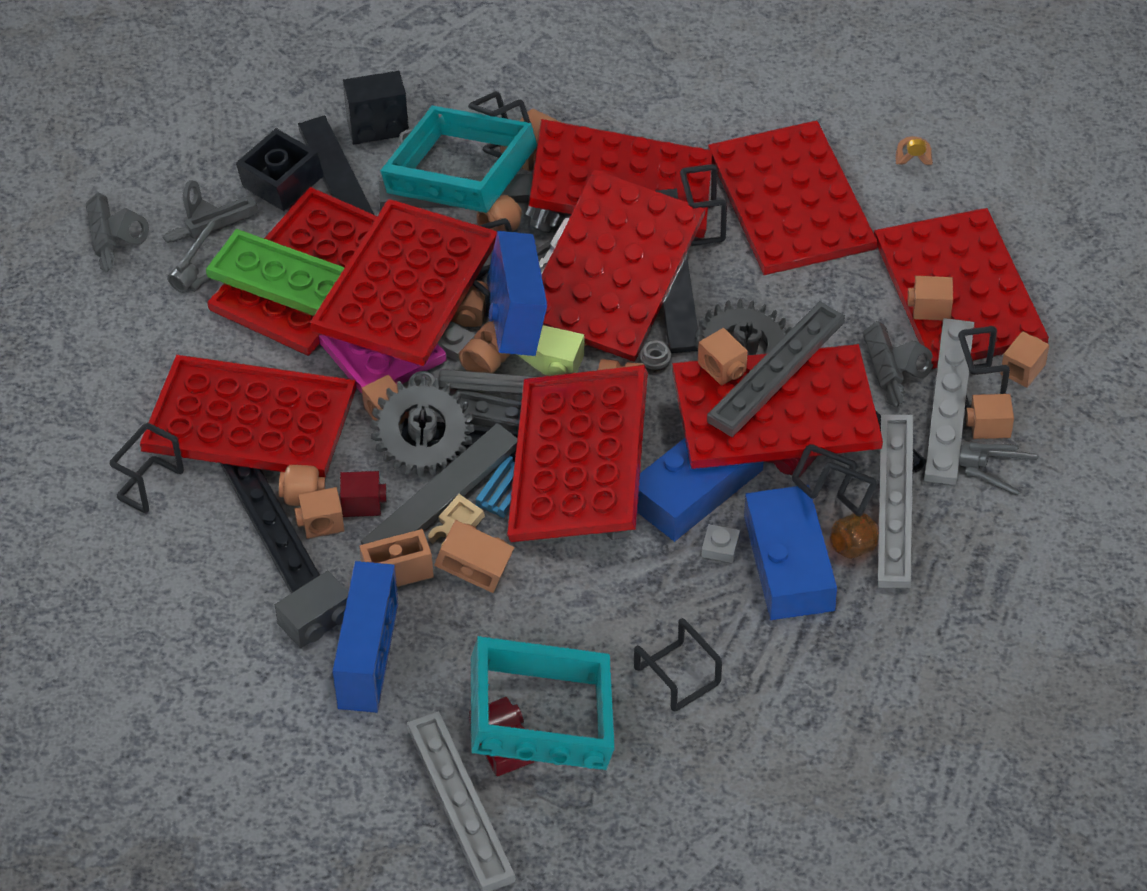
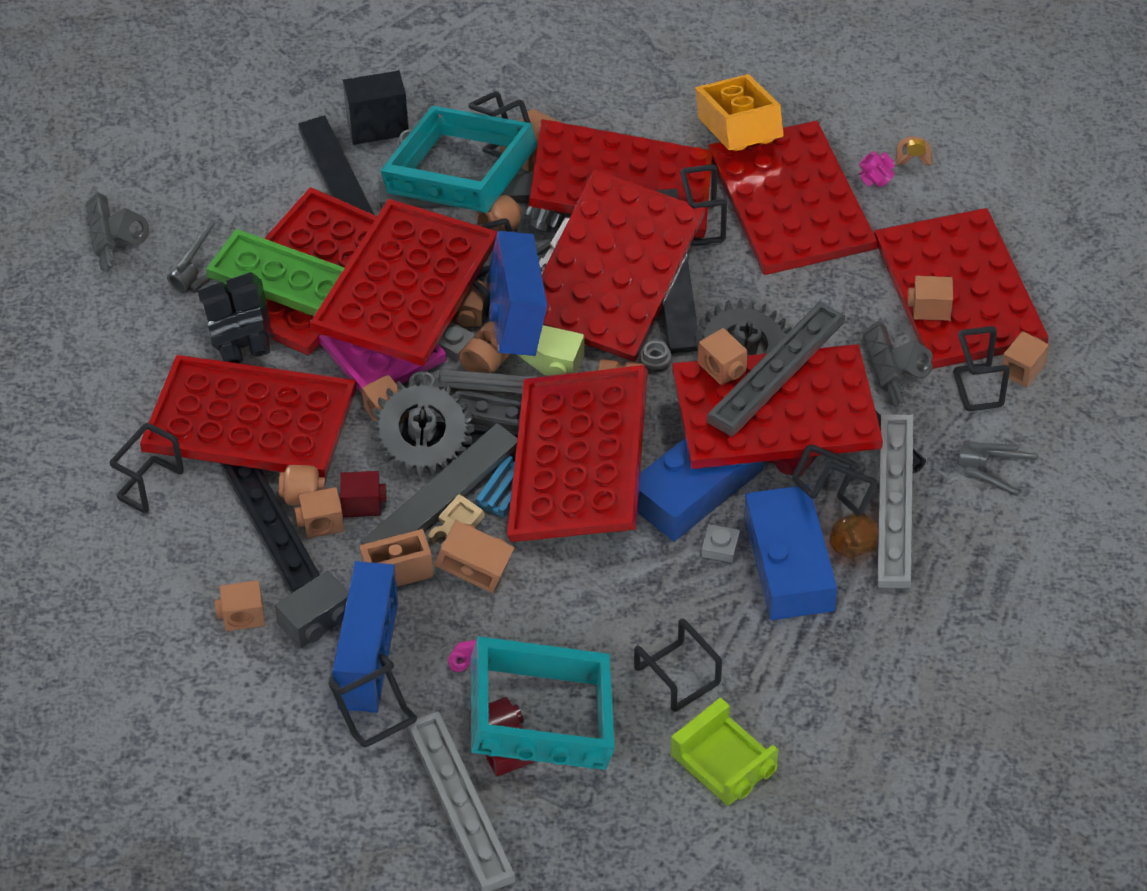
(201, 213): dark grey piece -> none
(237, 316): none -> black hips
(240, 606): none -> nougat brick
(279, 169): black brick -> none
(337, 690): none -> black piece
(461, 656): none -> dark pink arm
(722, 753): none -> lime panel
(739, 112): none -> light orange brick
(876, 169): none -> dark pink gear
(948, 405): light grey plate -> none
(990, 416): nougat brick -> none

